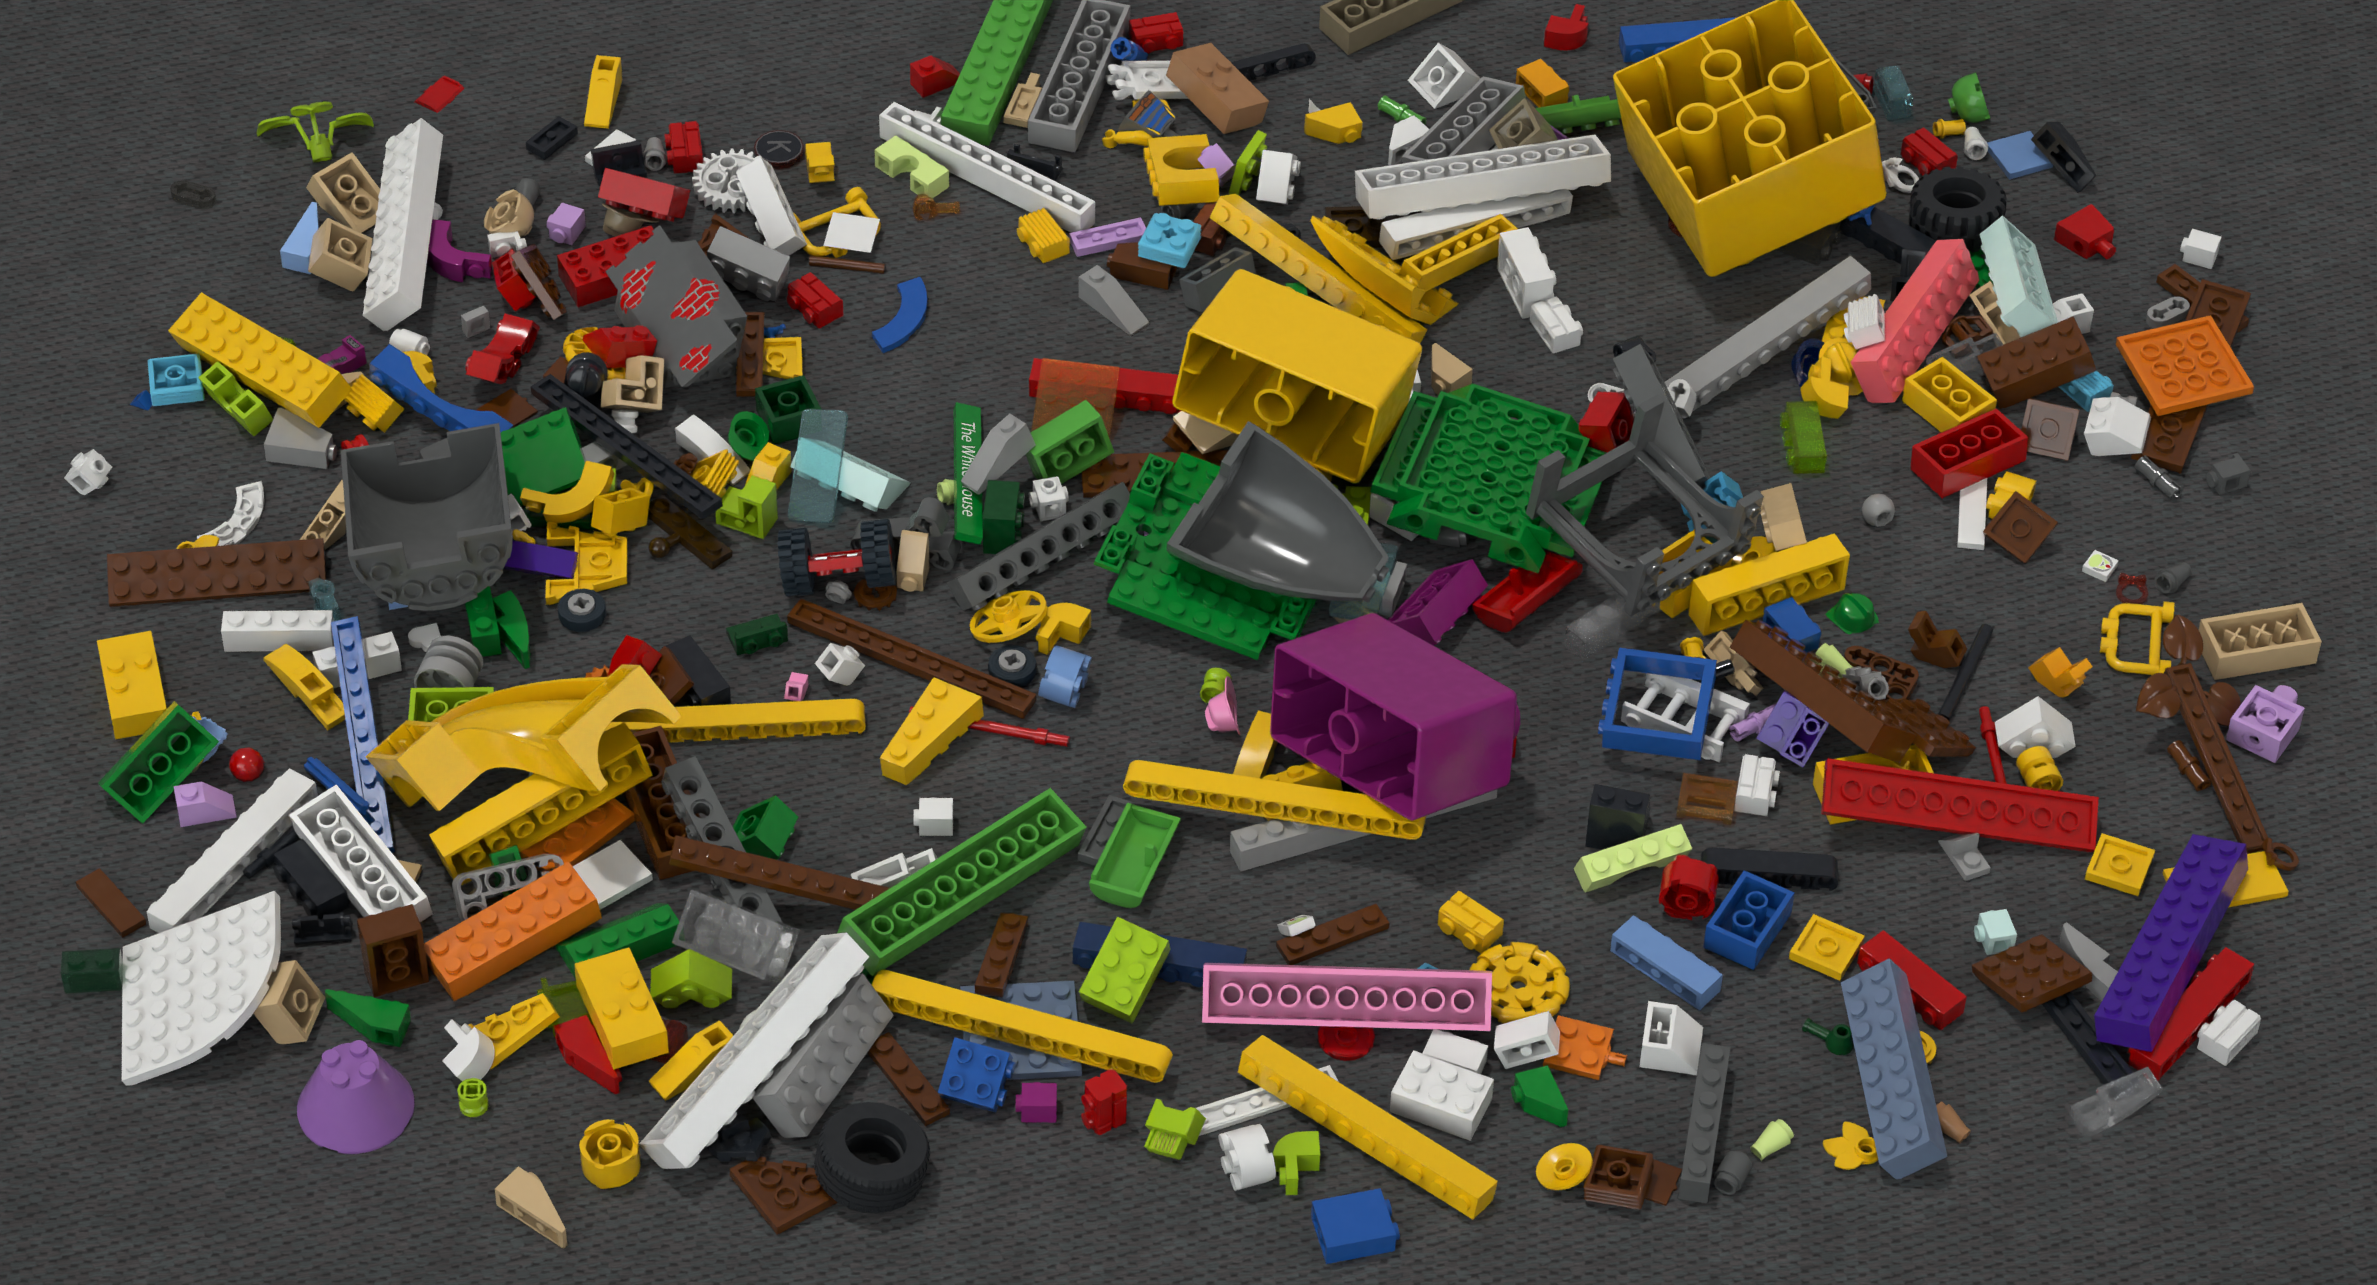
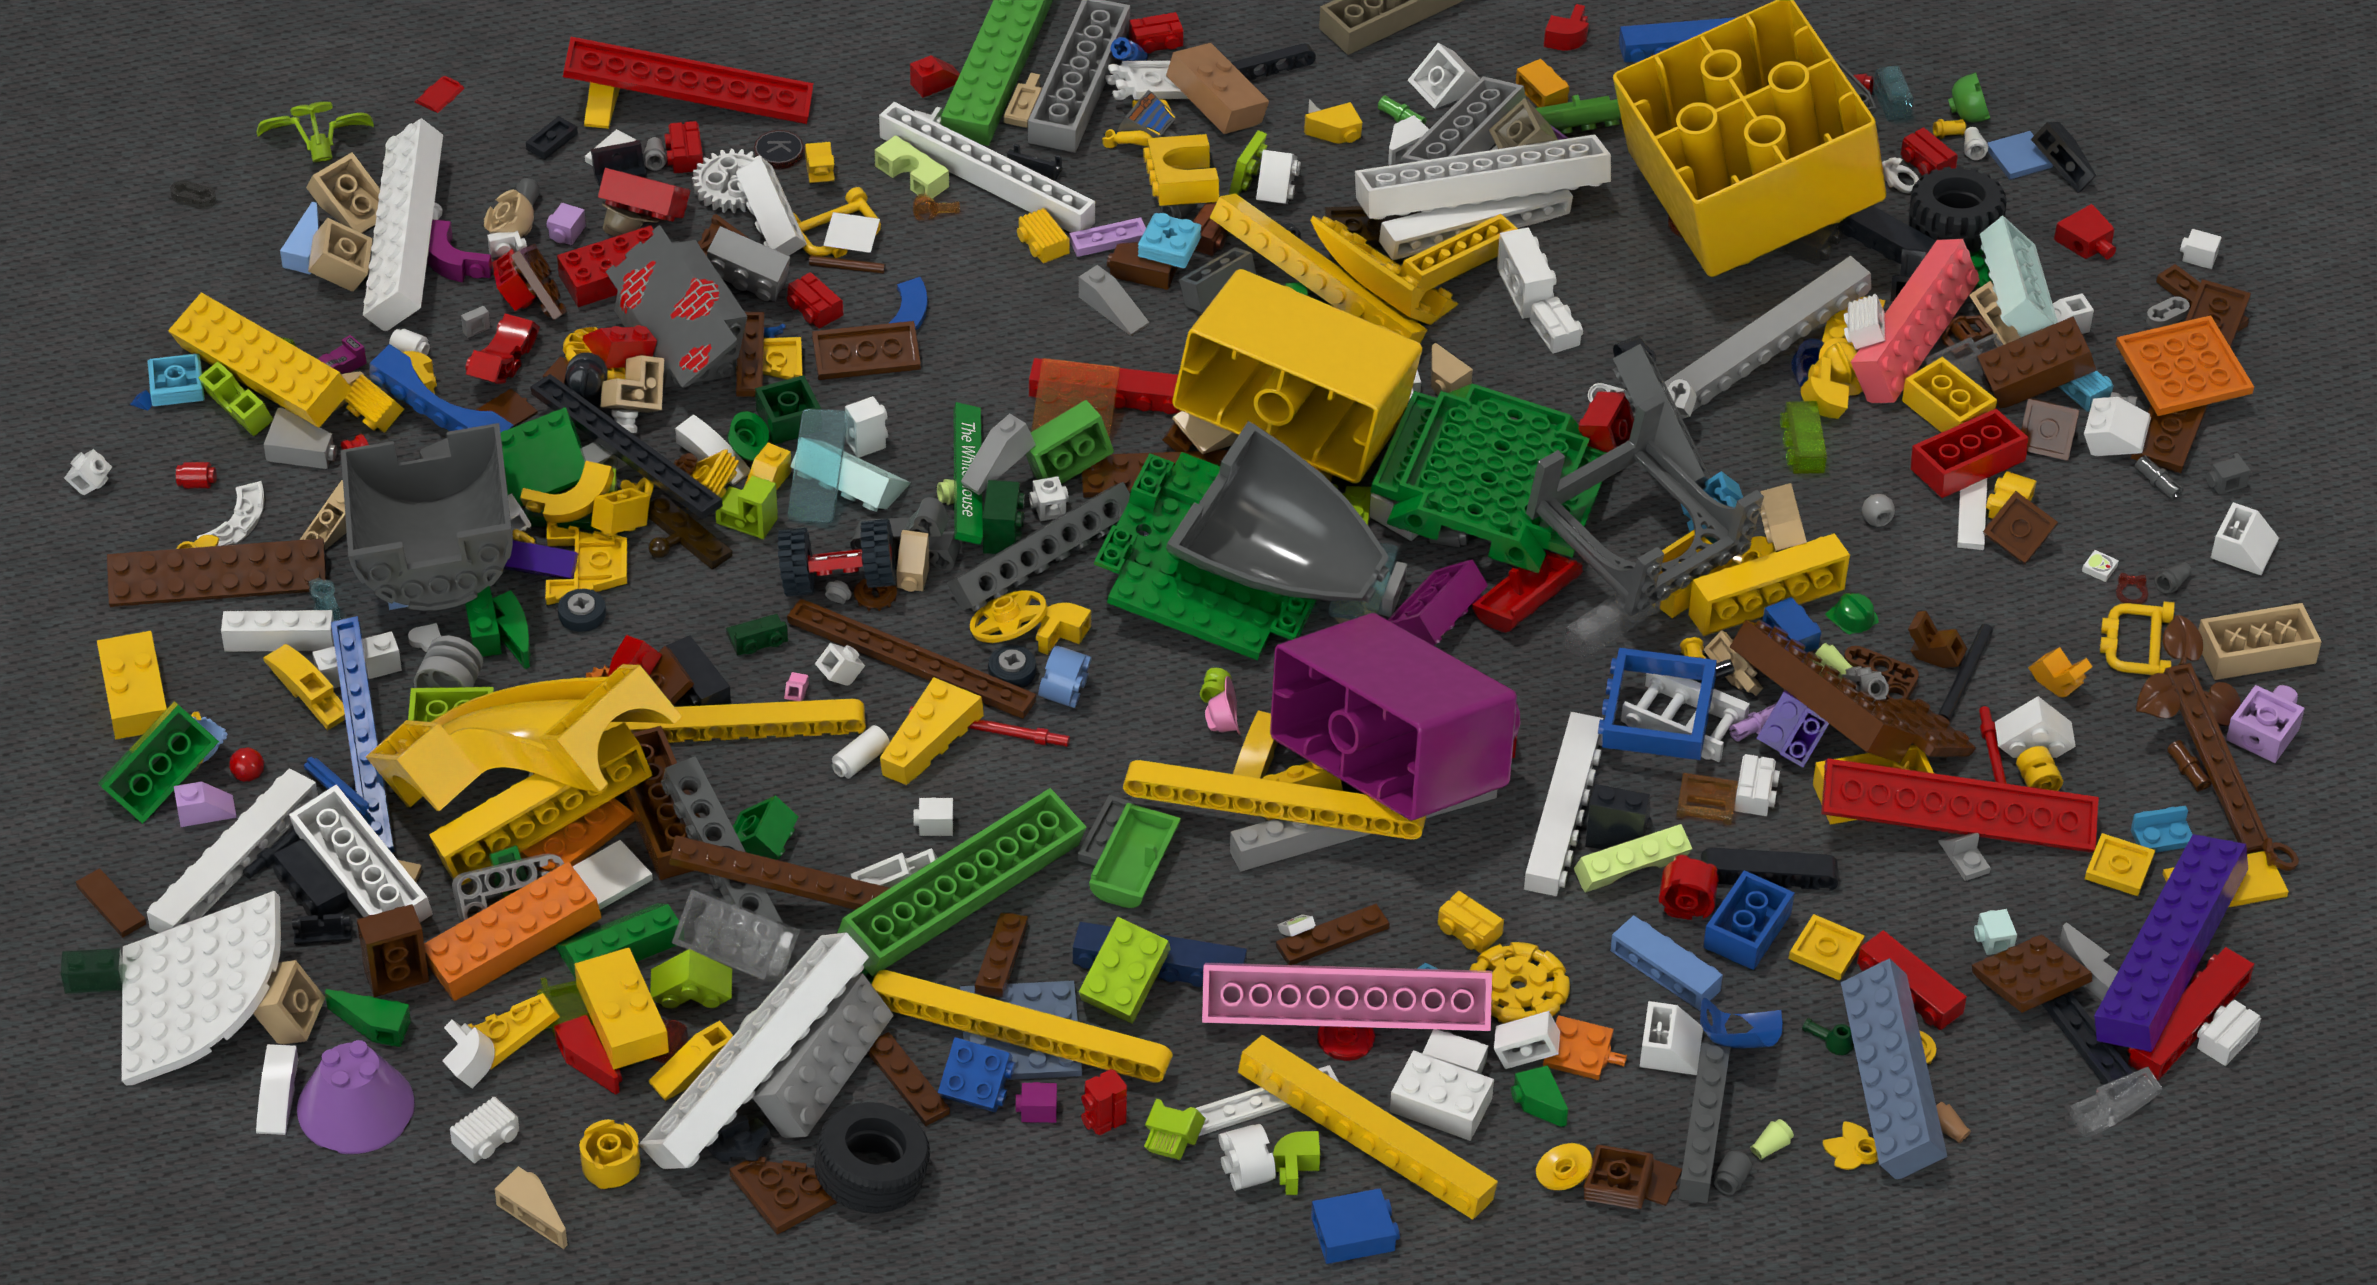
(195, 475): none -> red brick
(277, 1089): none -> white slope
(472, 1097): lime wheel -> none
(484, 1130): none -> white brick
(688, 80): none -> red plate
(860, 752): none -> white brick
(866, 350): none -> reddish brown plate
(866, 427): none -> white brick
(1216, 158): lavender brick -> none
(1563, 805): none -> white brick
(1764, 1034): none -> blue piece
(1865, 213): blue bar -> none
(2162, 829): none -> dark azure bracket
(2244, 540): none -> white slope

